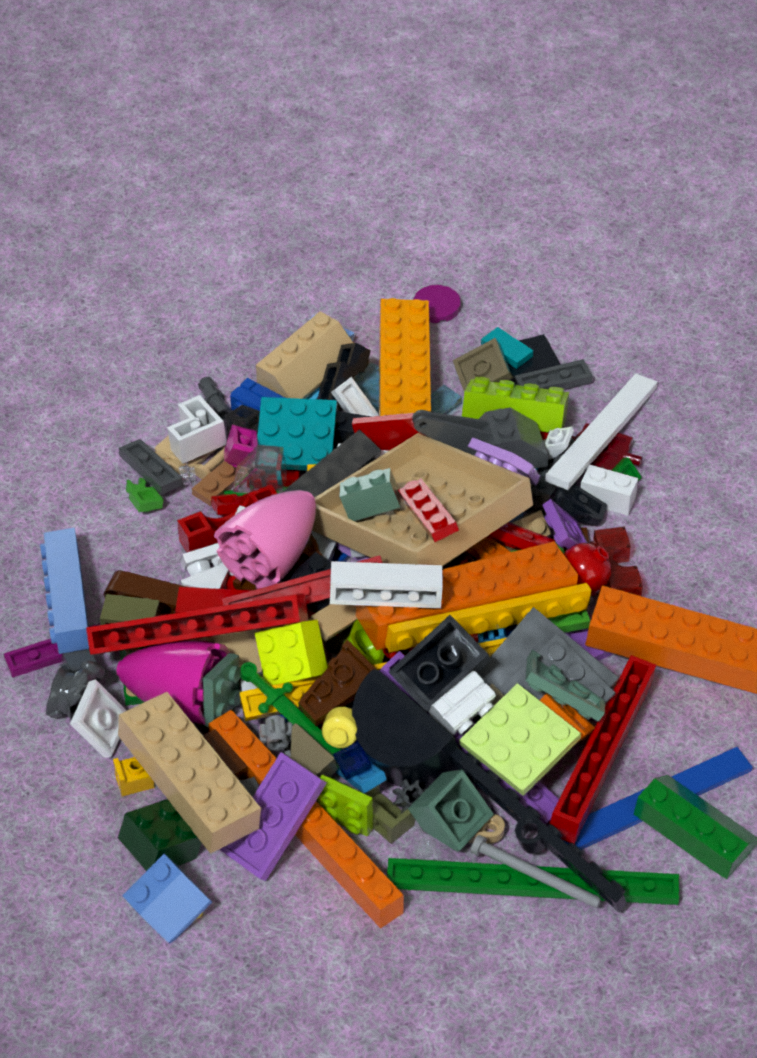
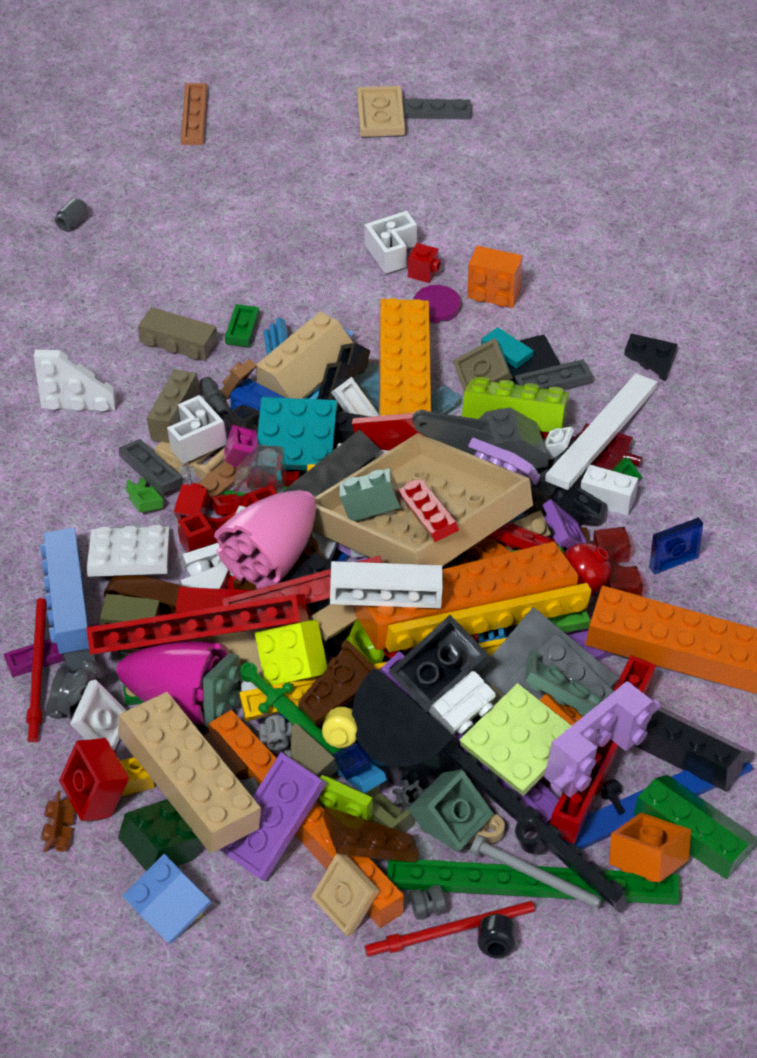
(34, 714): none -> red bar
(53, 832): none -> dark orange hinge
(70, 385): none -> white plate
(71, 214): none -> dark grey brick
(93, 779): none -> red brick
(128, 551): none -> white plate
(165, 413): none -> dark tan brick
(177, 334): none -> dark tan brick
(191, 500): none -> red brick
(194, 114): none -> nougat tile
(238, 375): none -> medium nougat plate
(242, 325): none -> green plate
(276, 331): none -> dark azure tile
(345, 894): none -> tan tile
(368, 839): none -> reddish brown wing
(380, 111): none -> tan plate
(389, 239): none -> white brick
(395, 942): none -> red bar
(423, 263): none -> red brick
(427, 902): none -> dark grey wheel
(437, 108): none -> dark grey plate
(494, 276): none -> orange brick
(496, 936): none -> black head
(611, 790): none -> black hand
(618, 717): none -> lavender brick
(649, 847): none -> orange brick
(651, 353): none -> black wing
(676, 546): none -> clear blue plate
(694, 749): none -> black slope

